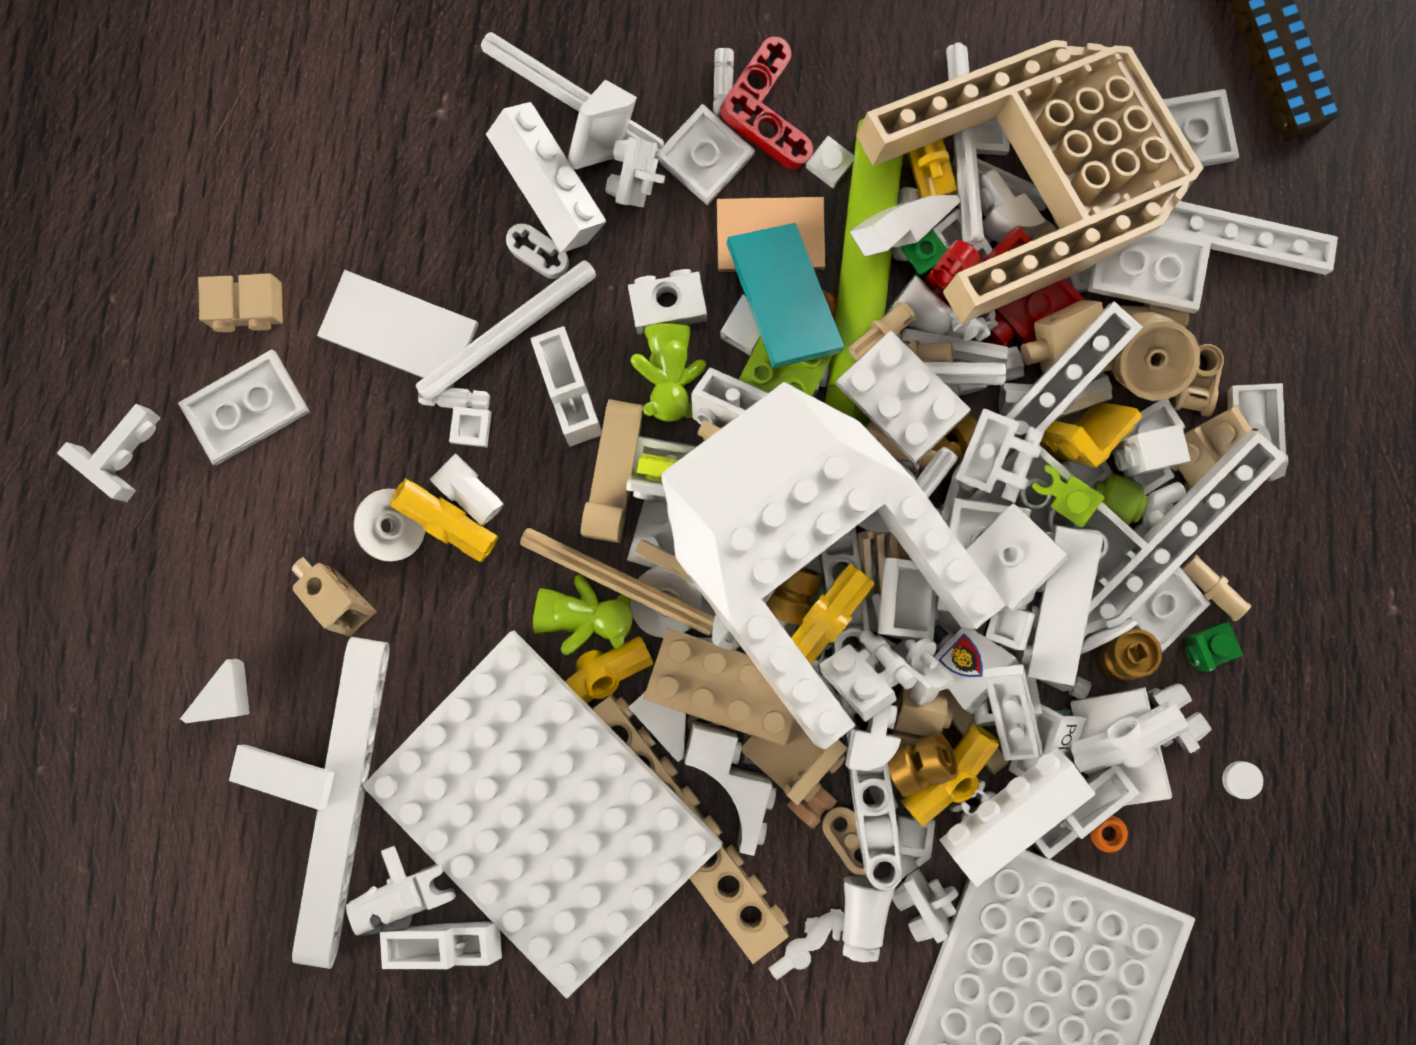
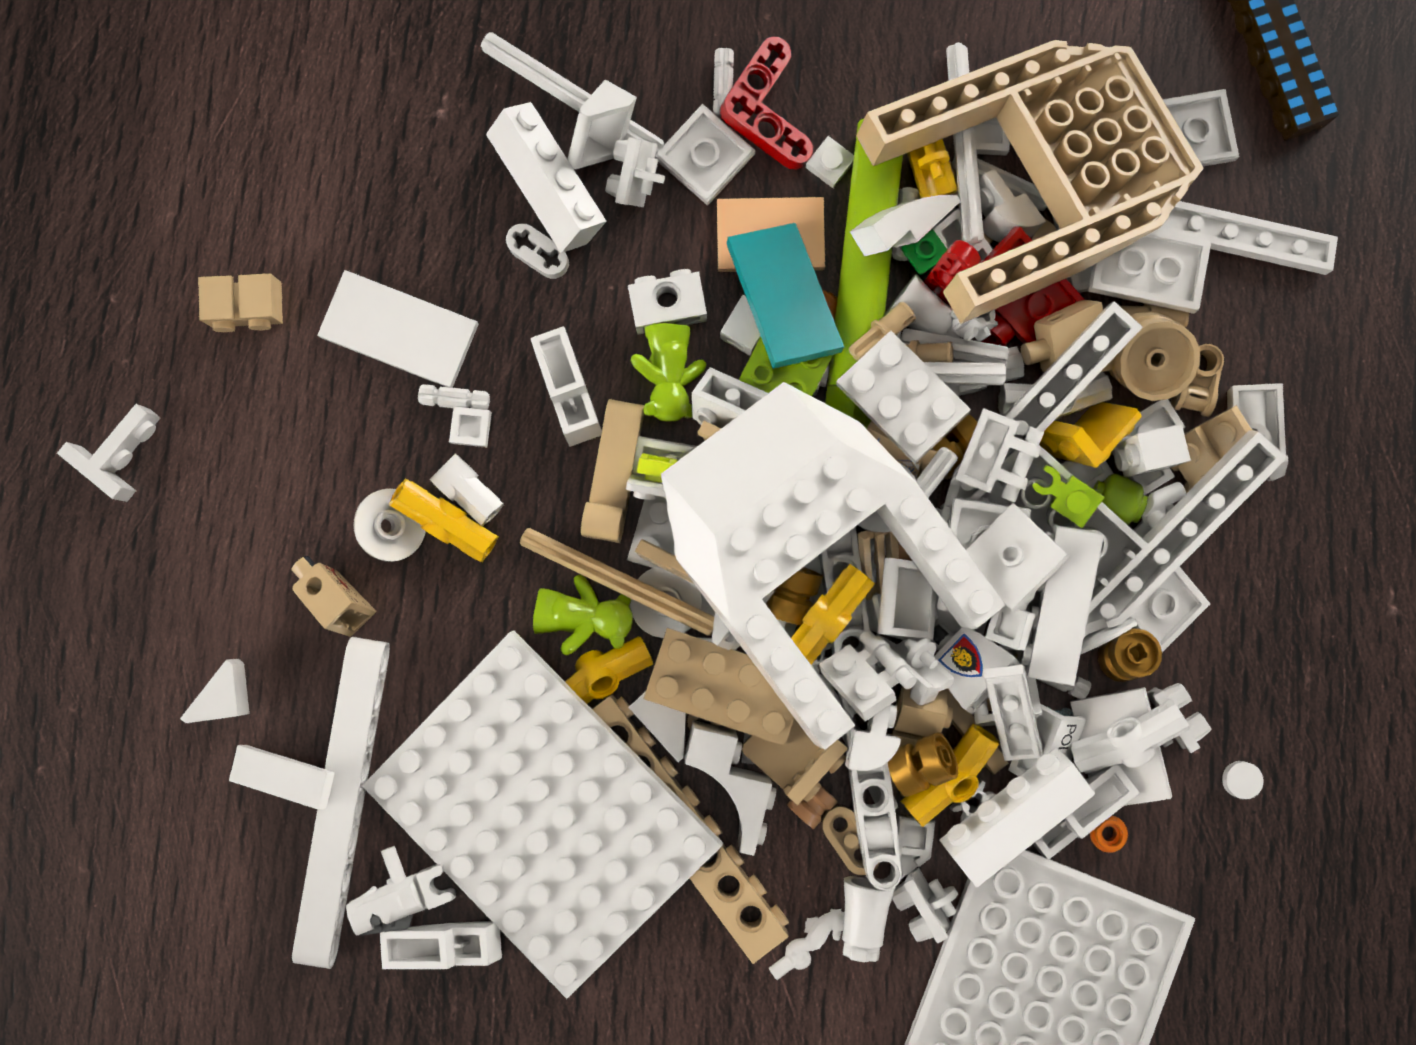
(243, 407): white tile -> none
(505, 330): white axle -> none
(1212, 647): green bracket -> none
(1216, 588): tan pin -> none

